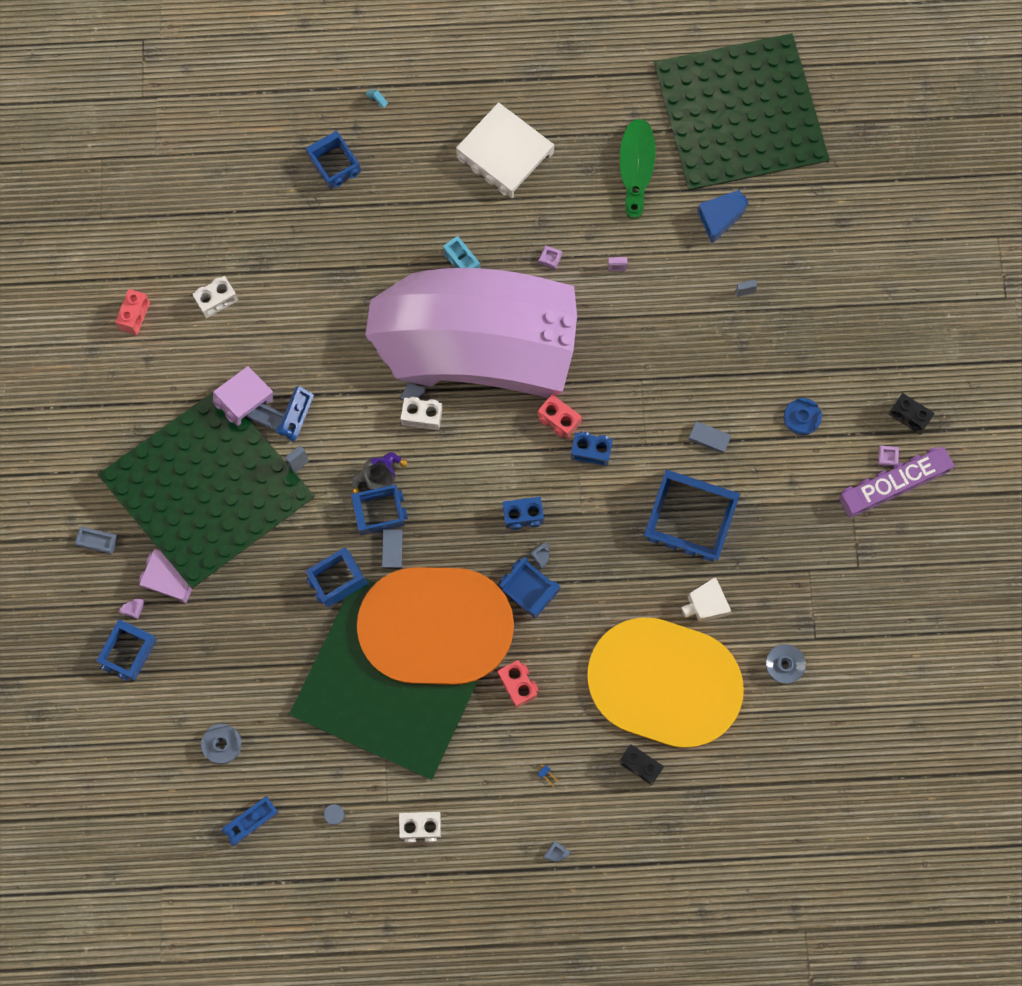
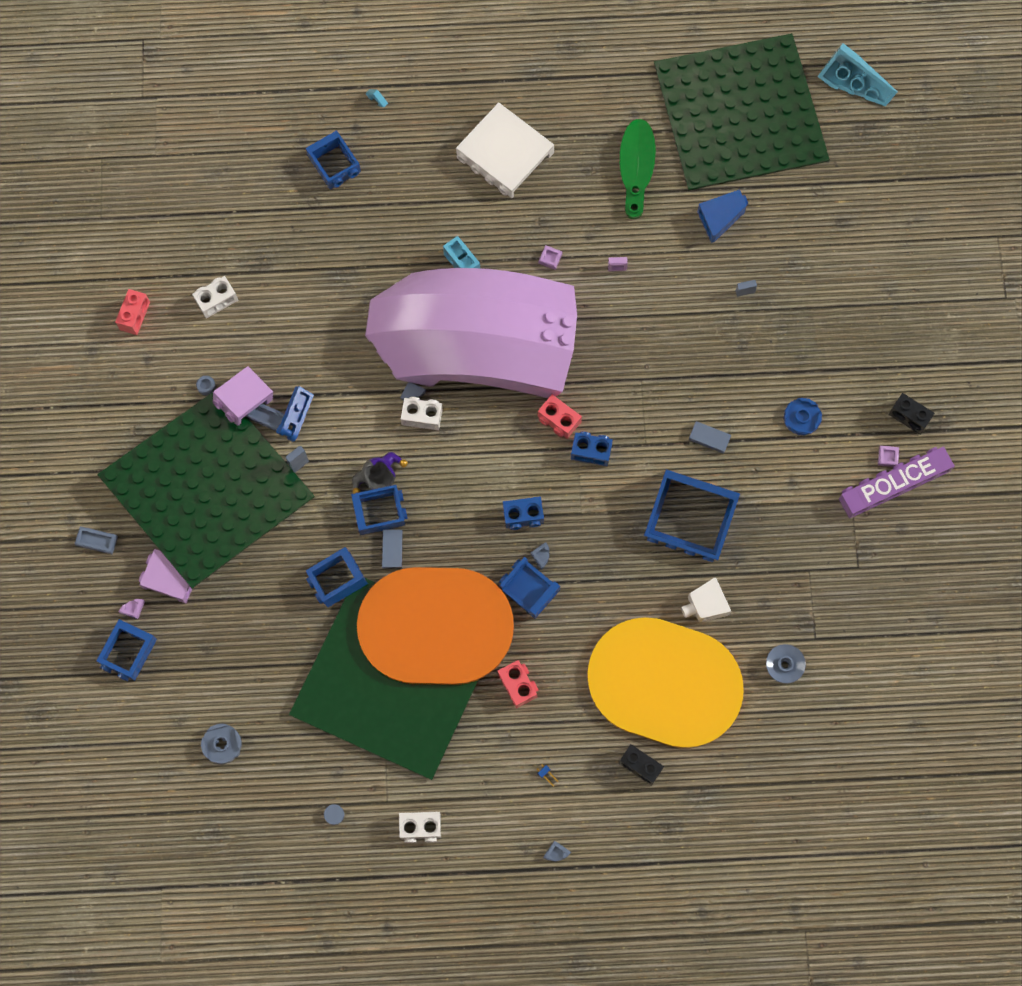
(205, 385): none -> sand blue tile
(250, 820): blue plate -> none
(852, 74): none -> medium azure wedge

